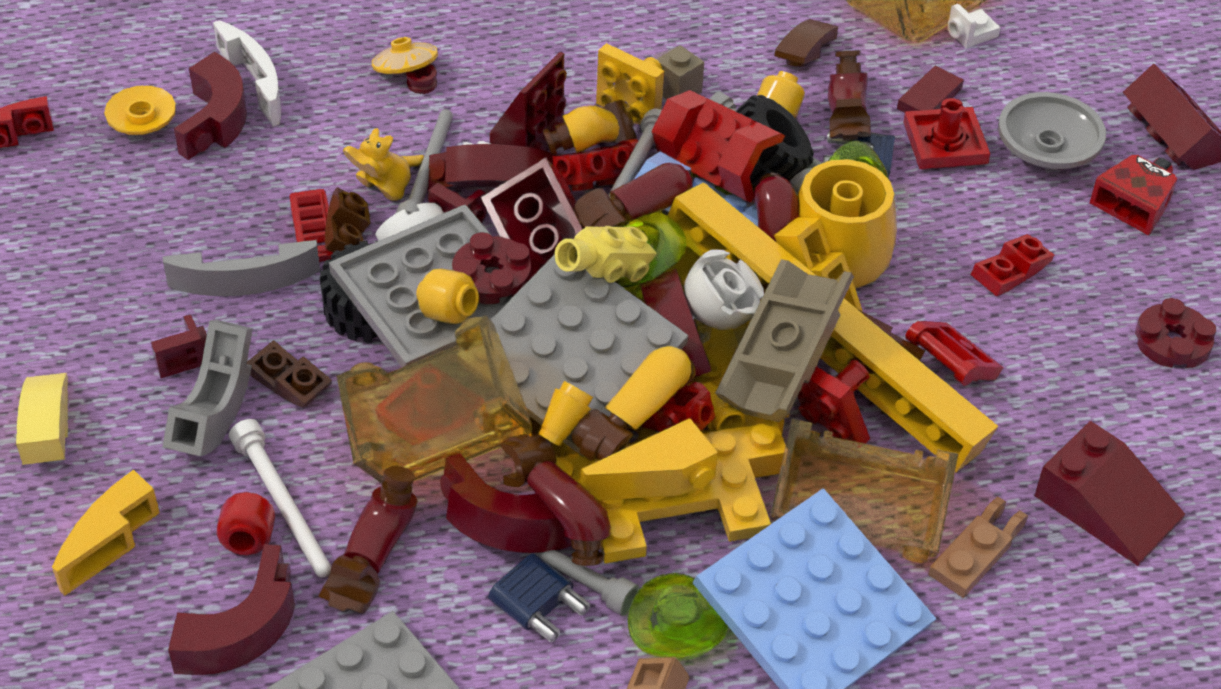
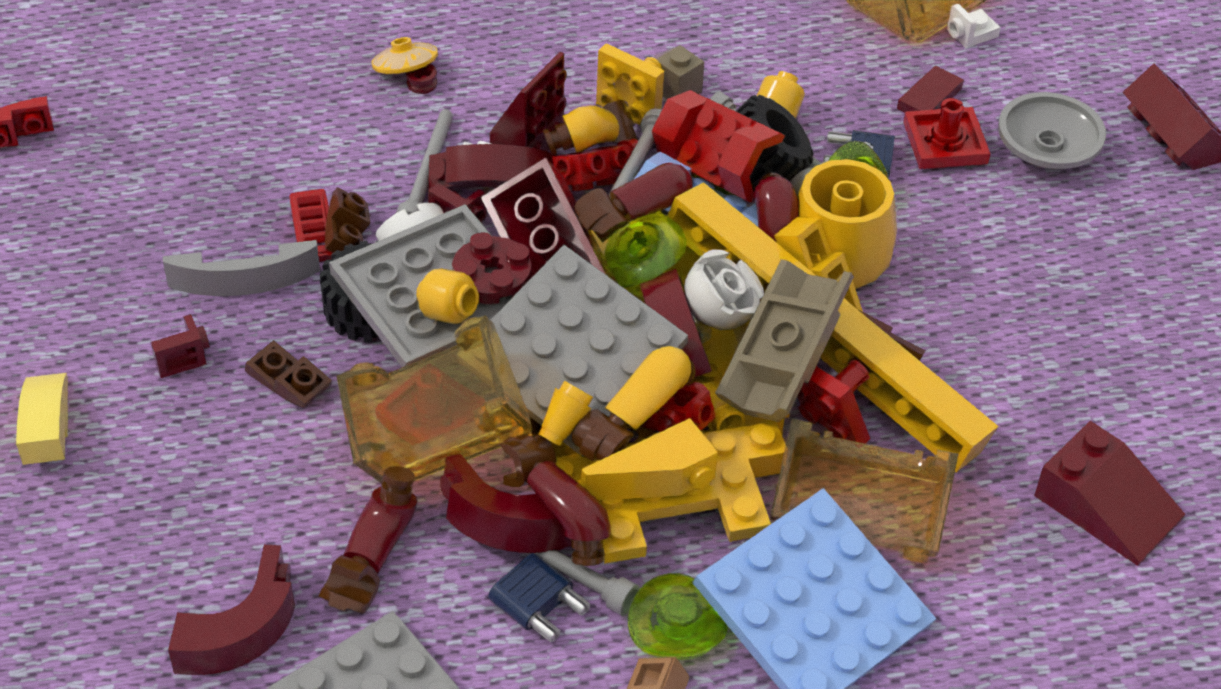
(105, 531): yellow slope -> none
(140, 110): yellow dish -> none
(209, 410): light grey arch -> none
(223, 117): dark red arch -> none
(242, 48): white slope -> none
(245, 523): red head -> none
(249, 440): white piece -> none
(381, 167): yellow animal -> none
(607, 253): light yellow brick -> none
(805, 42): reddish brown slope -> none
(848, 99): reddish brown piece -> none
(954, 351): red plate -> none
(976, 549): medium nougat hinge -> none
(1015, 264): red slope -> none
(1136, 191): red torso -> none
(1175, 317): dark red plate -> none

